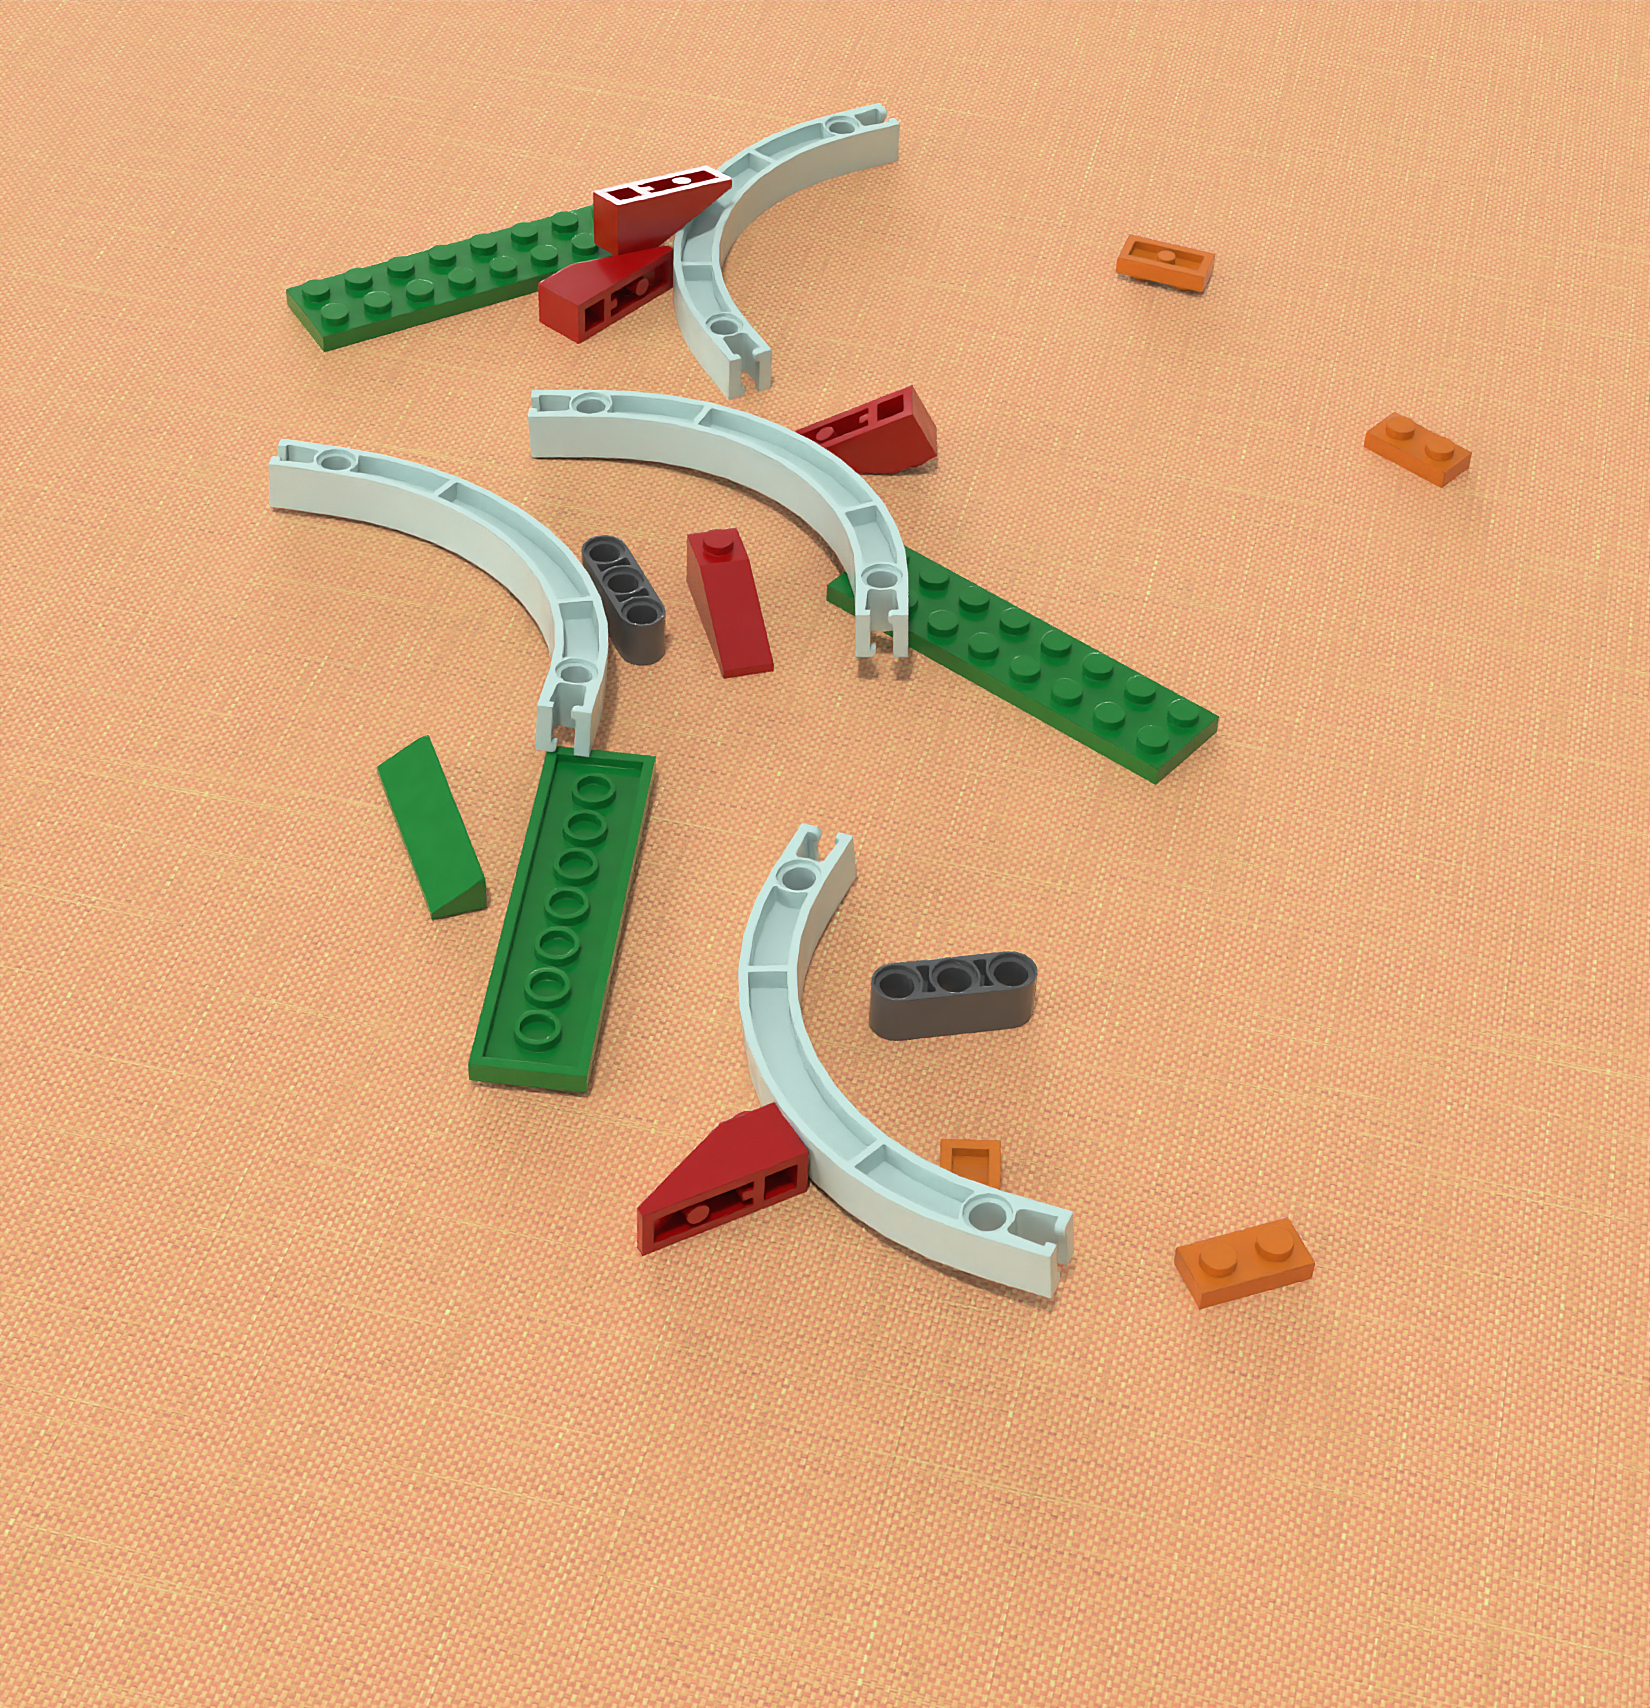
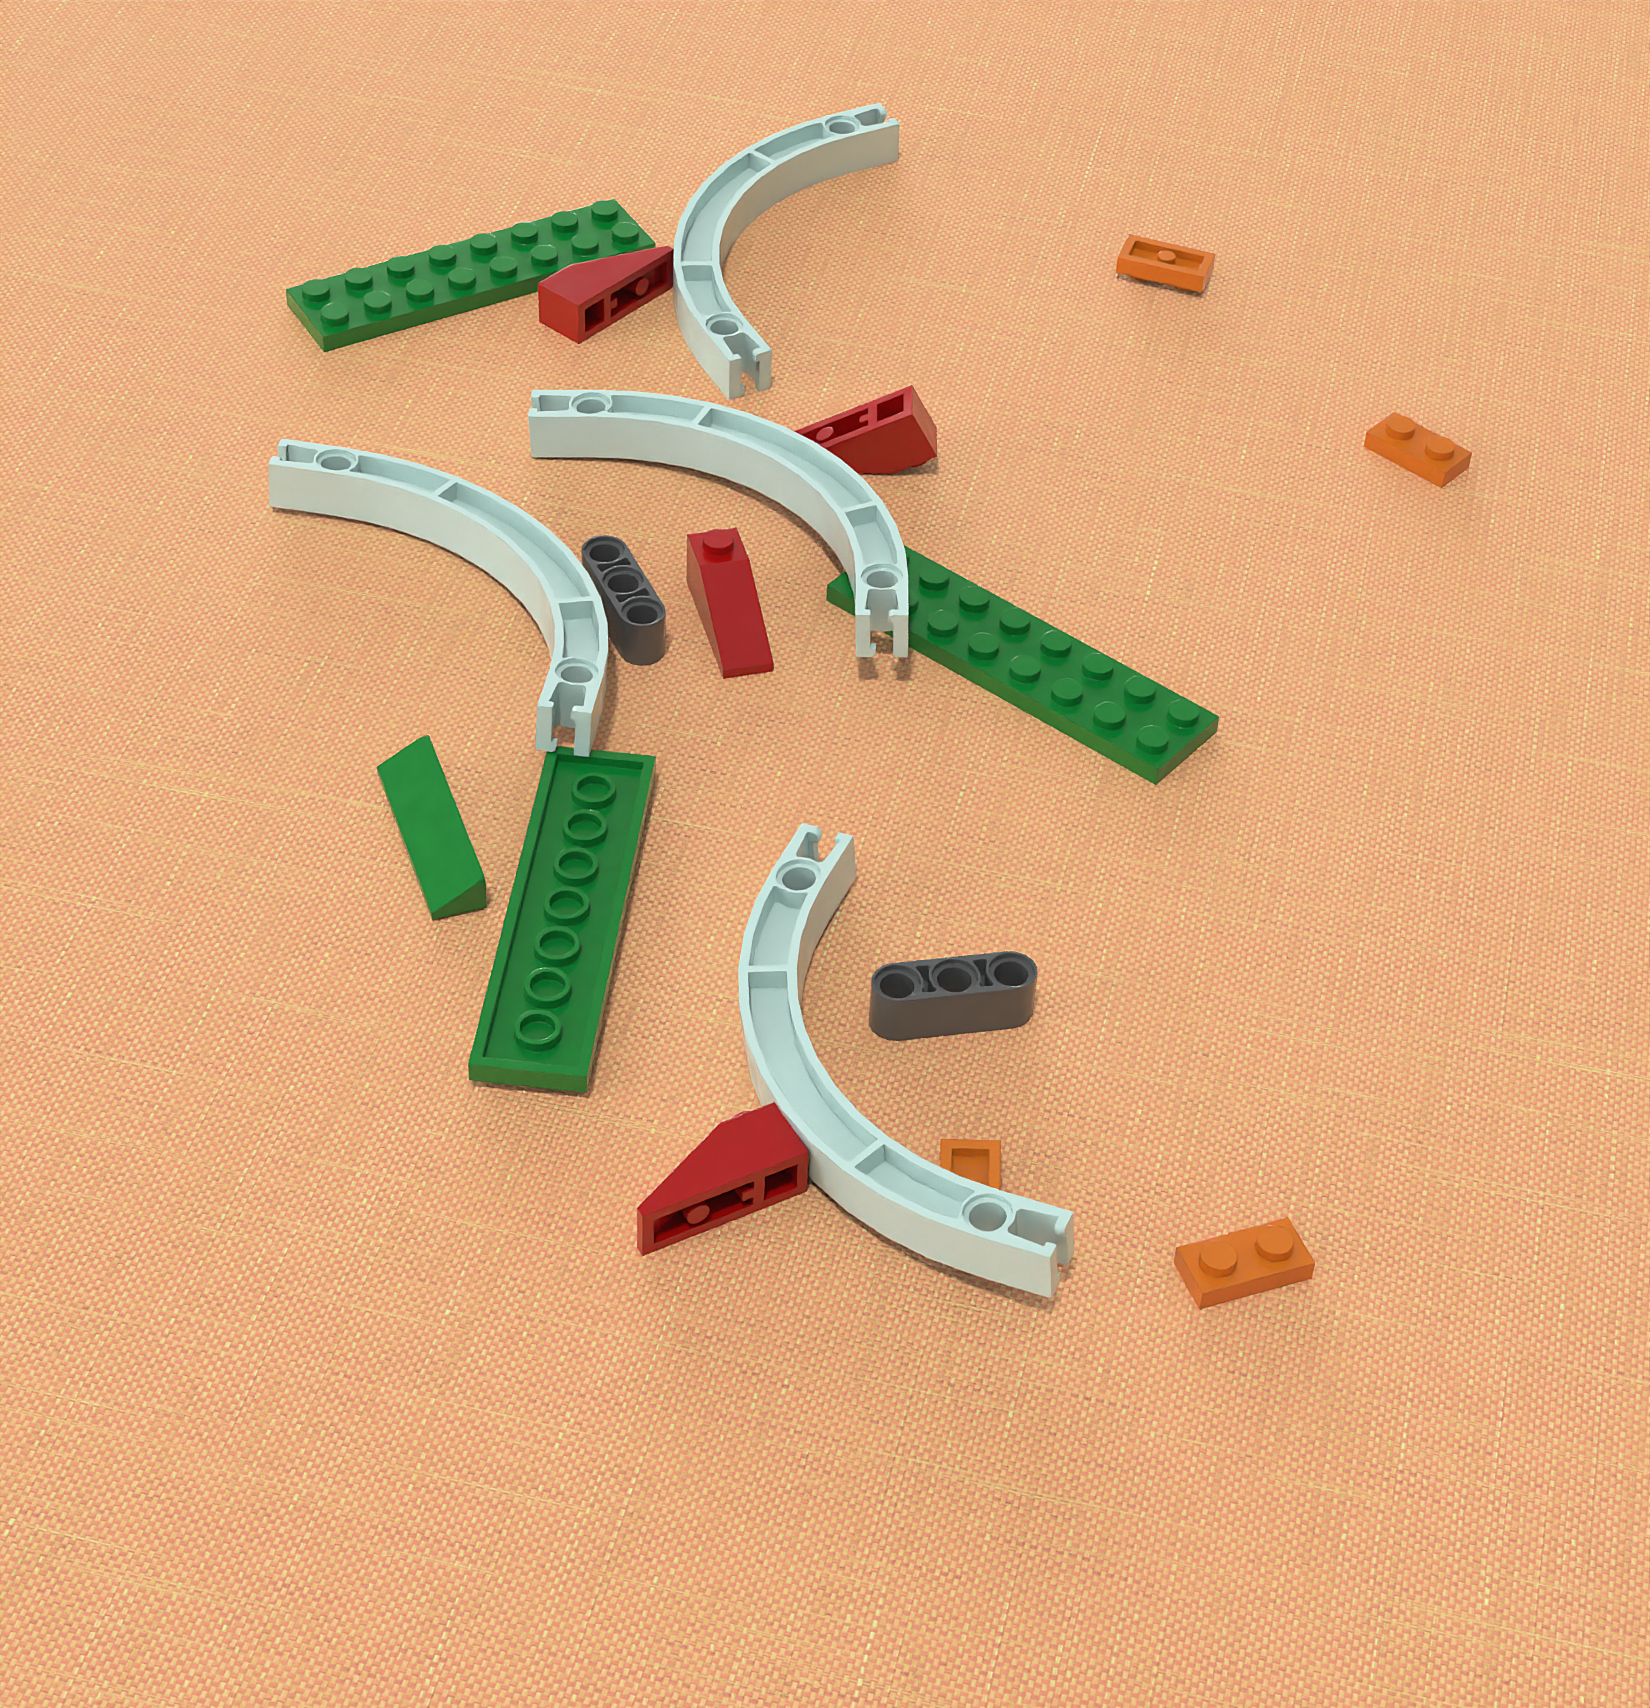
(653, 209): red slope -> none

